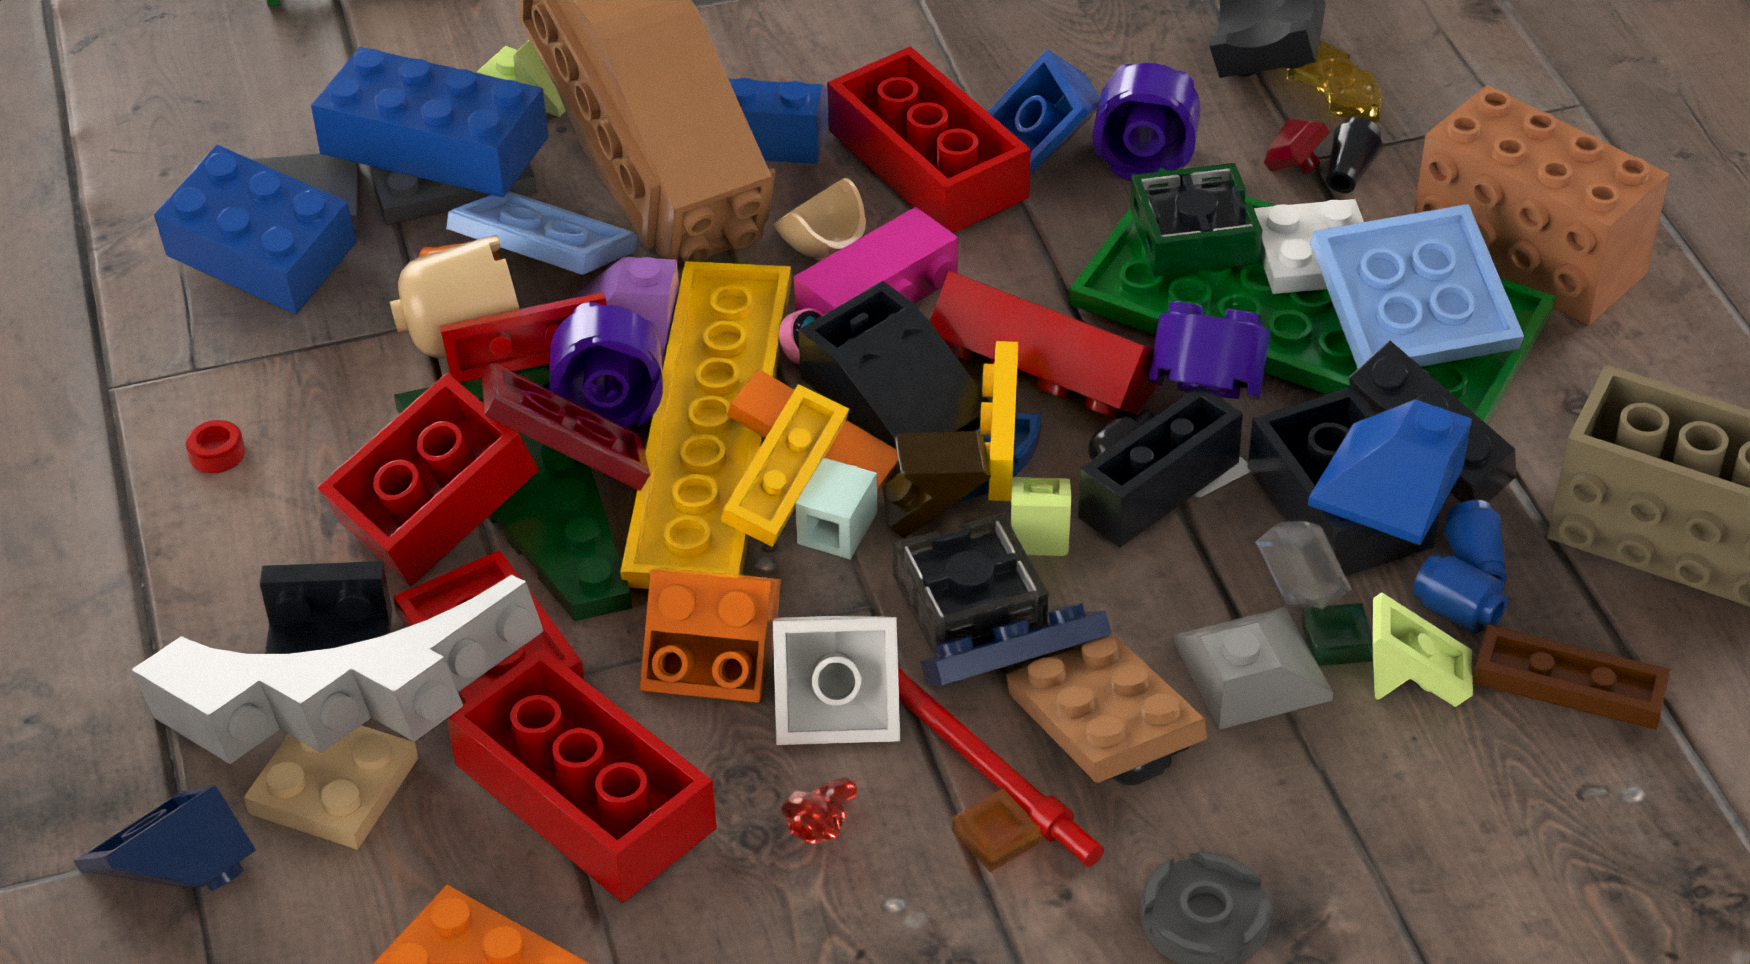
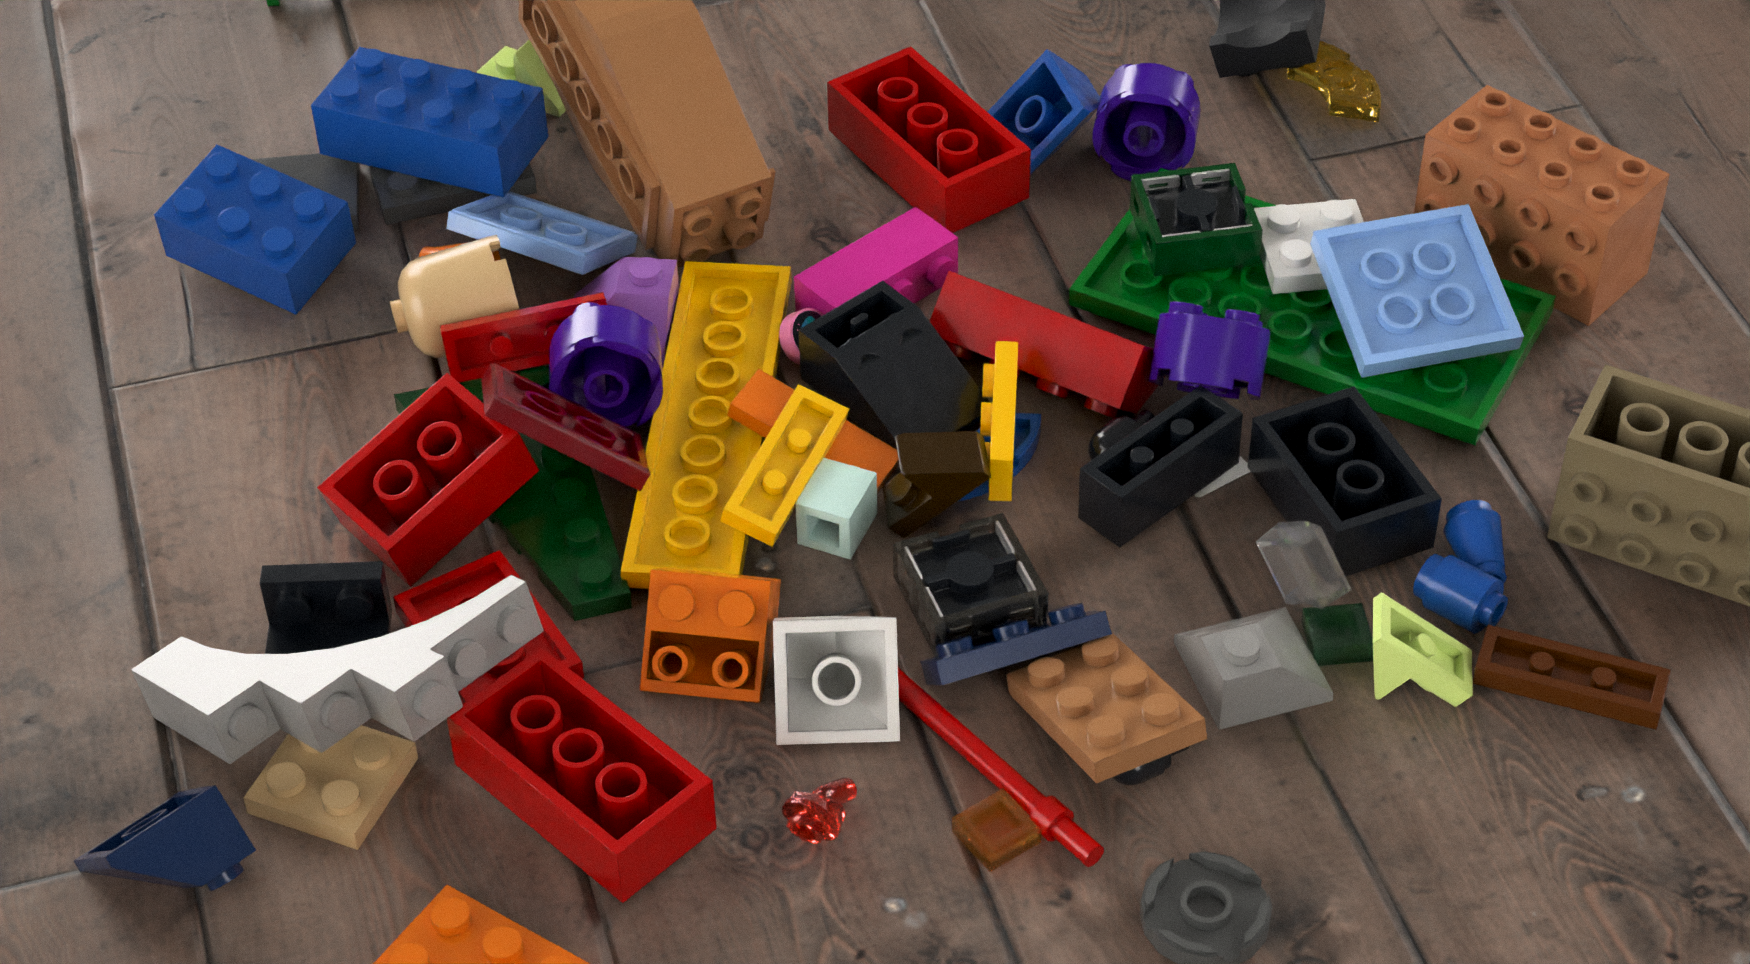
(215, 446): red tile -> none
(784, 117): blue slope -> none
(825, 221): tan helmet -> none
(1041, 514): yellowish green slope -> none
(1296, 145): dark red piece -> none
(1353, 150): black cone -> none
(1395, 469): blue slope -> none
(1396, 379): black arch -> none

